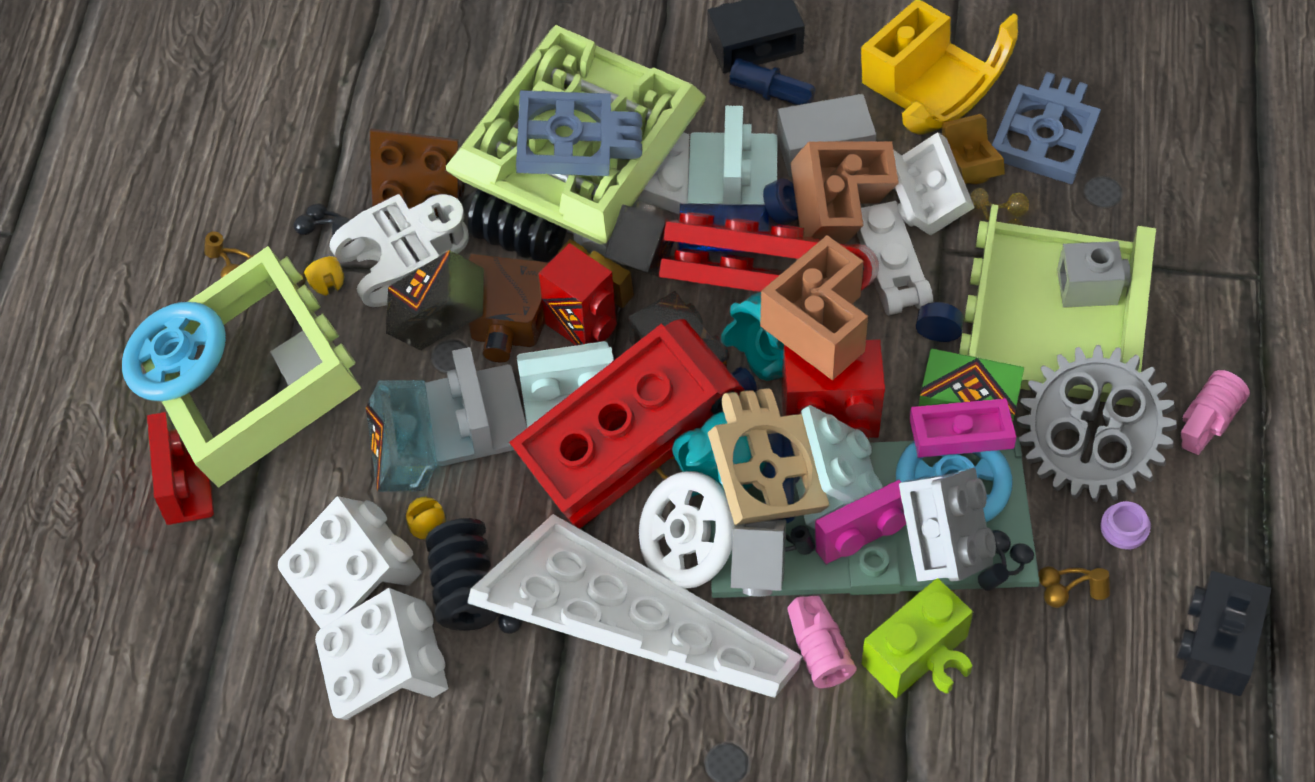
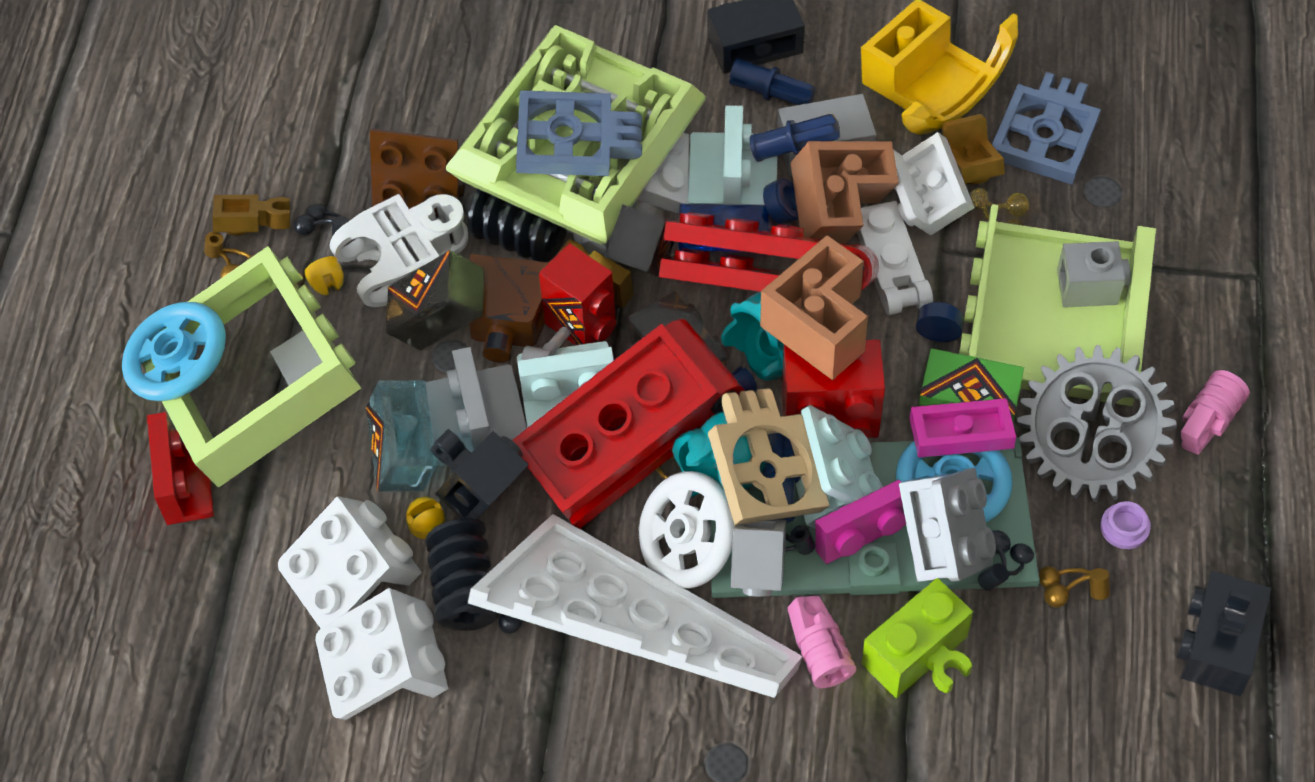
(246, 213): none -> pearl gold plate
(477, 475): none -> black brick
(549, 348): none -> light grey hand
(794, 137): none -> dark blue axle

